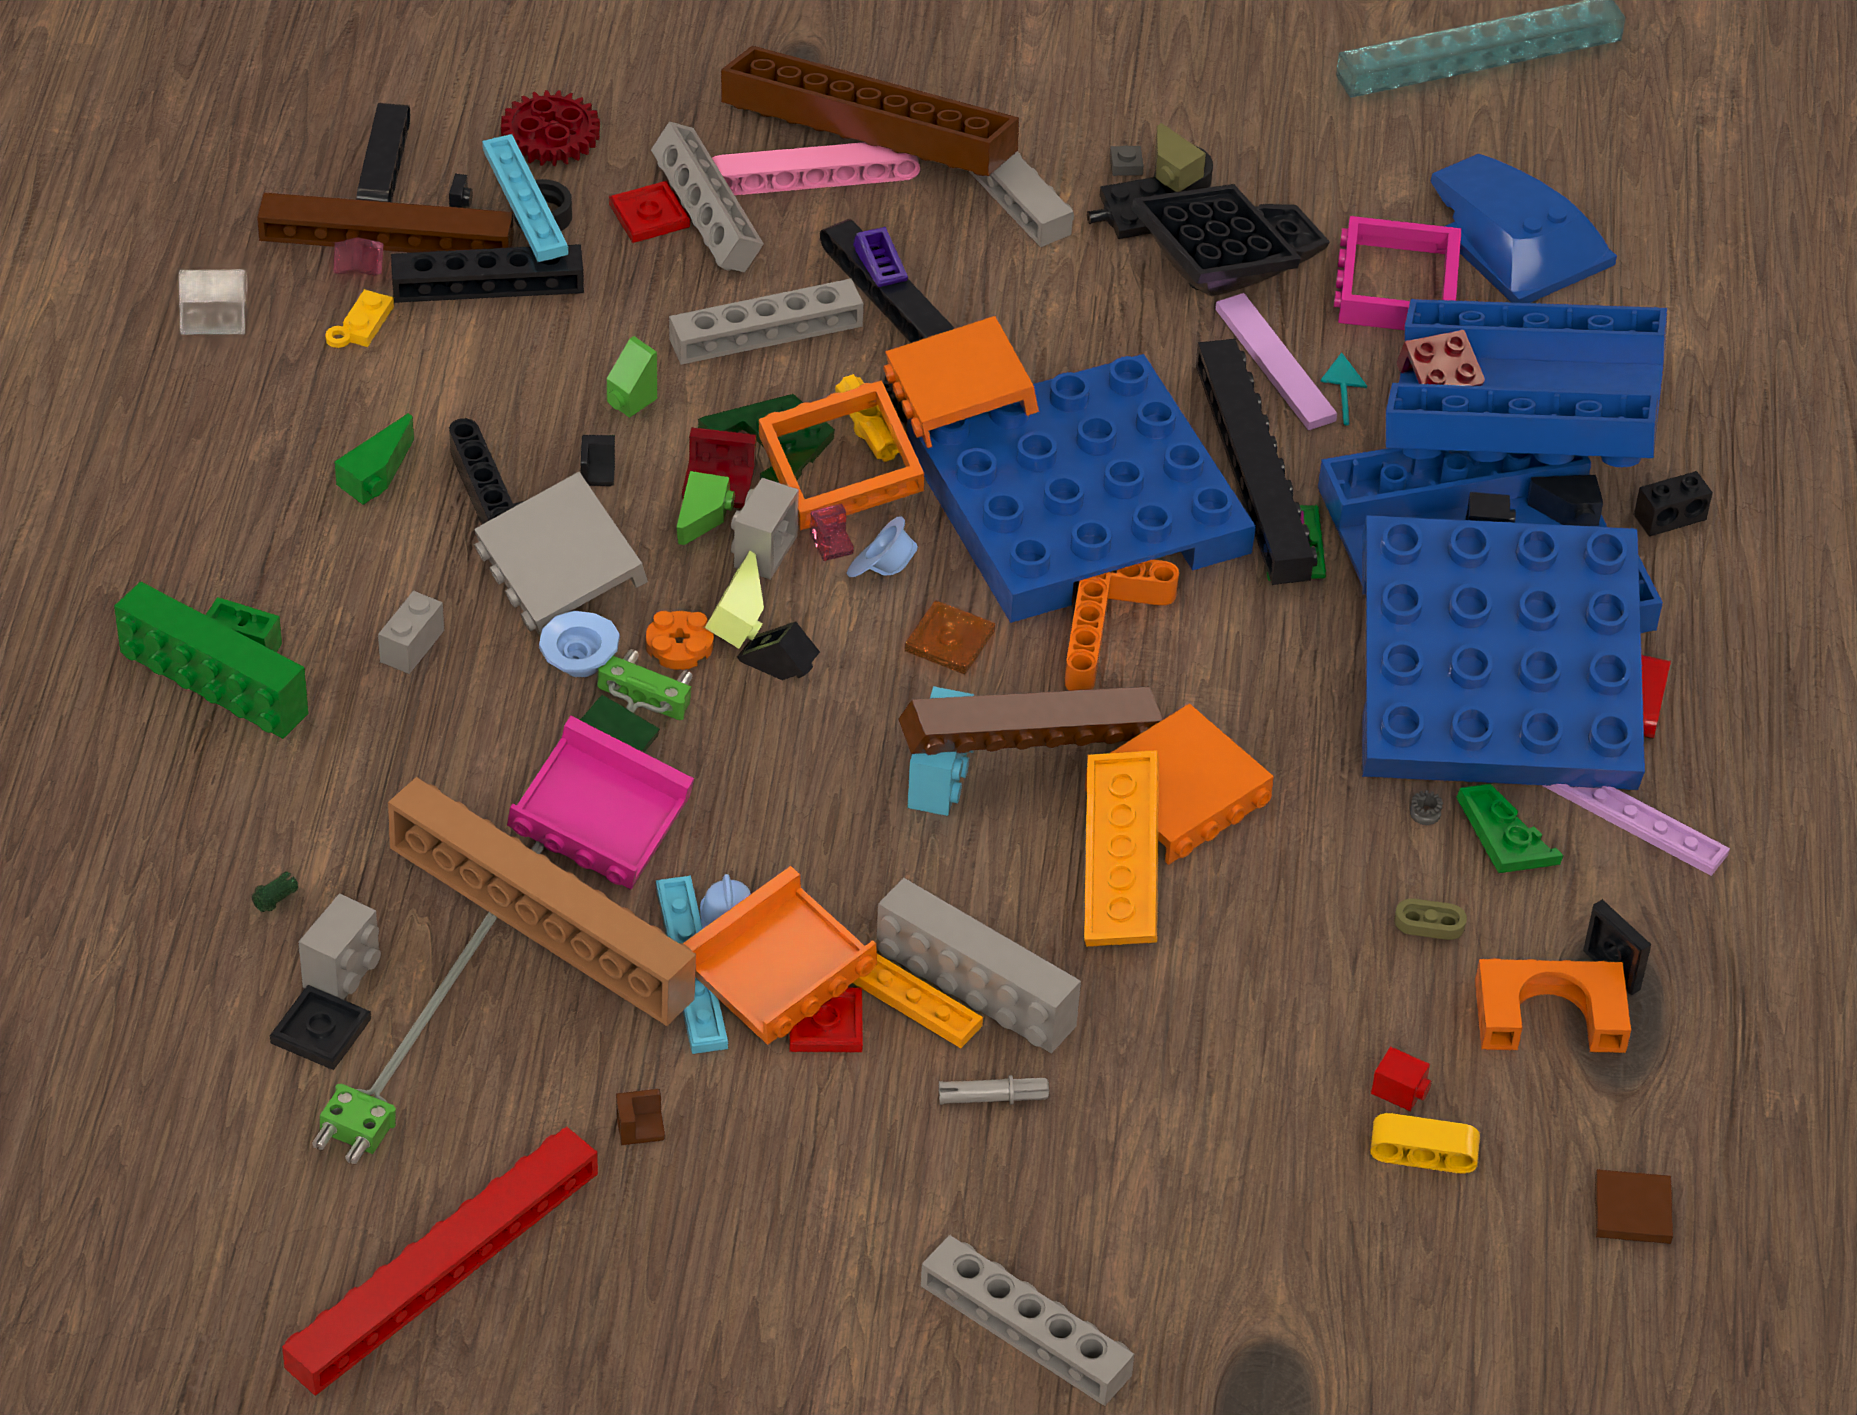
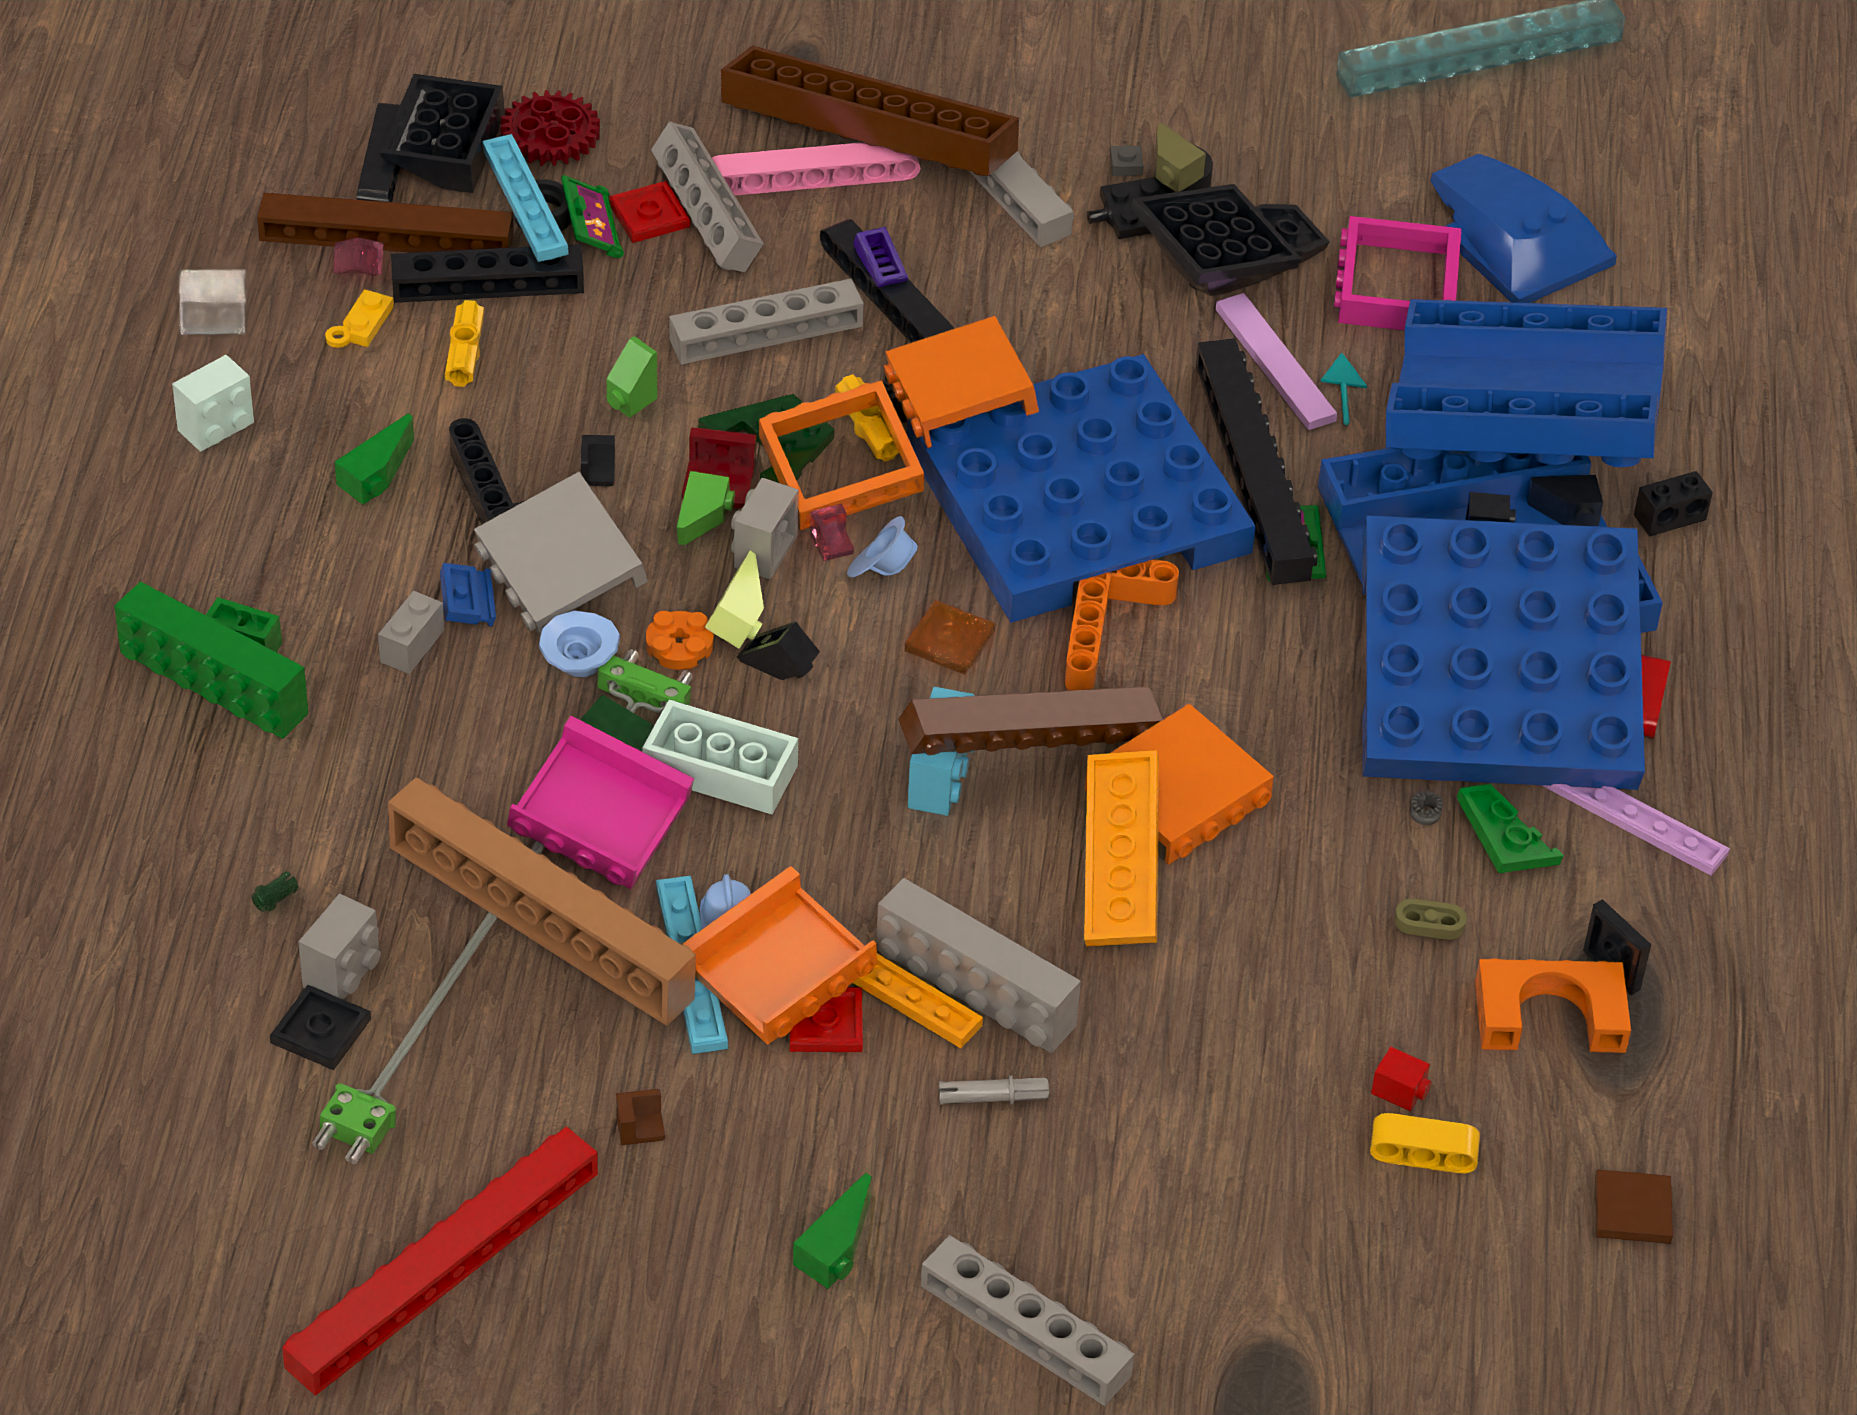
(213, 403): none -> light aqua brick
(443, 130): none -> black slope
(460, 194): black plate -> none
(464, 343): none -> yellow piece
(467, 594): none -> blue plate
(592, 215): none -> green door
(725, 755): none -> light aqua brick
(831, 1241): none -> green slope
(1441, 360): bracket -> none

